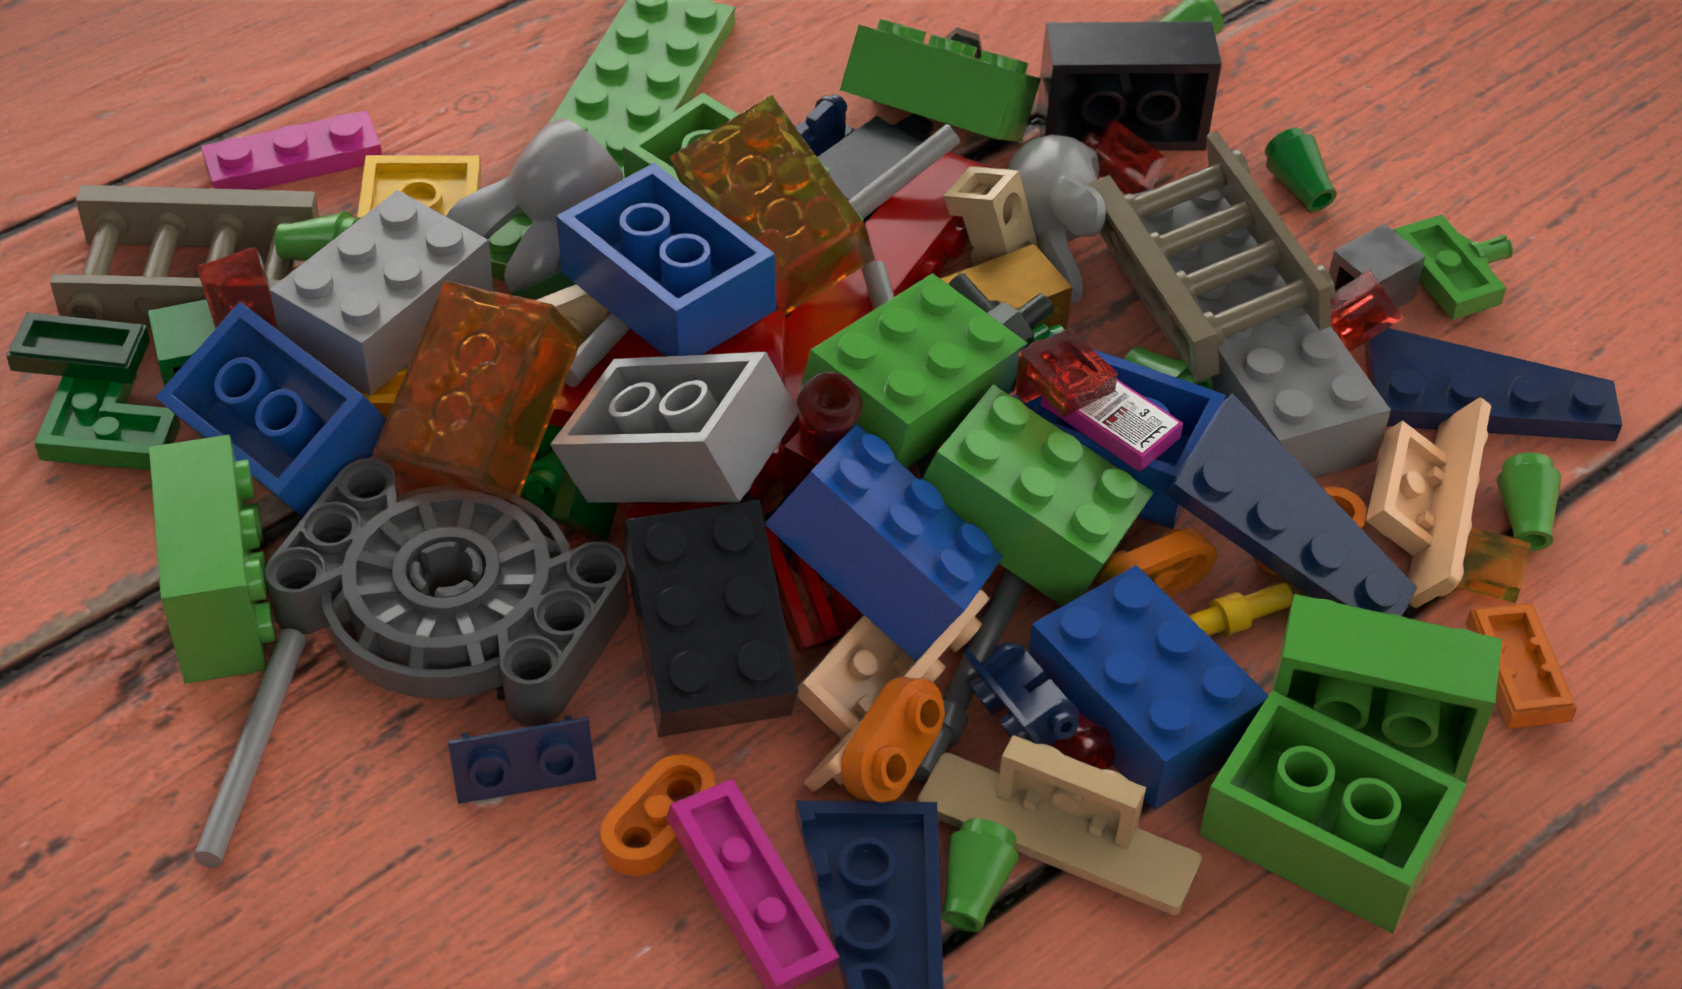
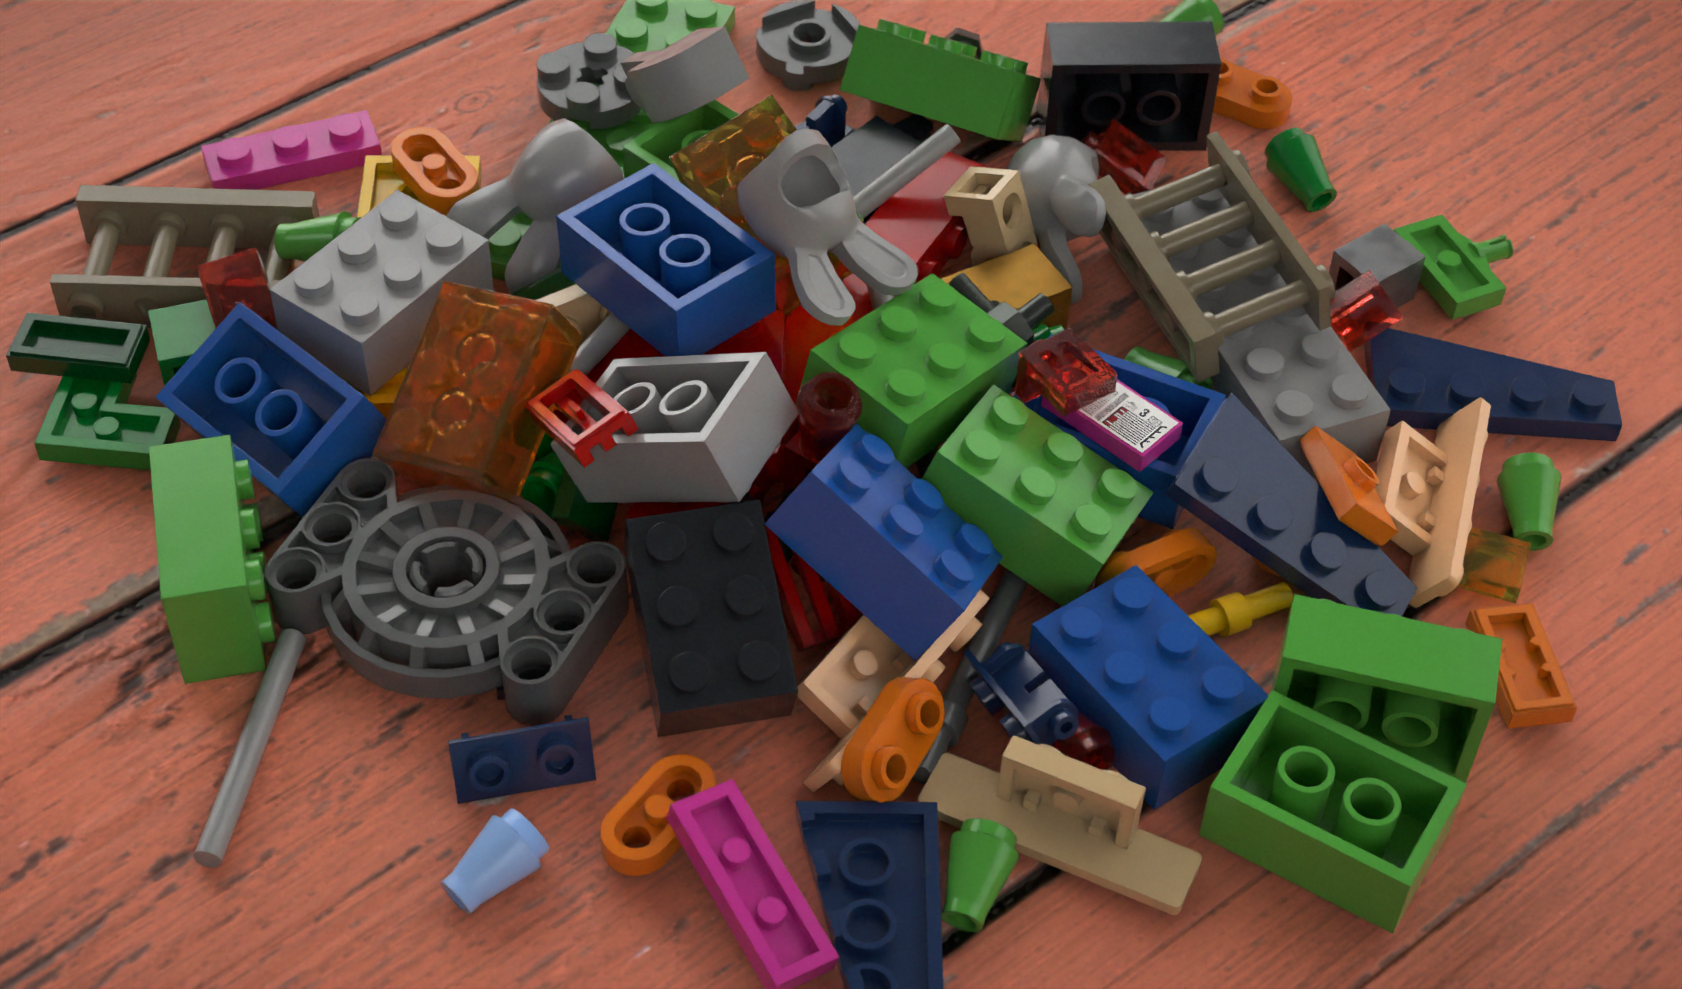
(433, 168): none -> orange plate
(497, 859): none -> light blue cone
(567, 81): none -> dark grey plate
(593, 432): none -> red tile
(684, 74): none -> light grey brick
(801, 63): none -> dark grey plate
(806, 209): none -> light grey piece
(1251, 97): none -> orange plate
(1348, 486): none -> orange plate

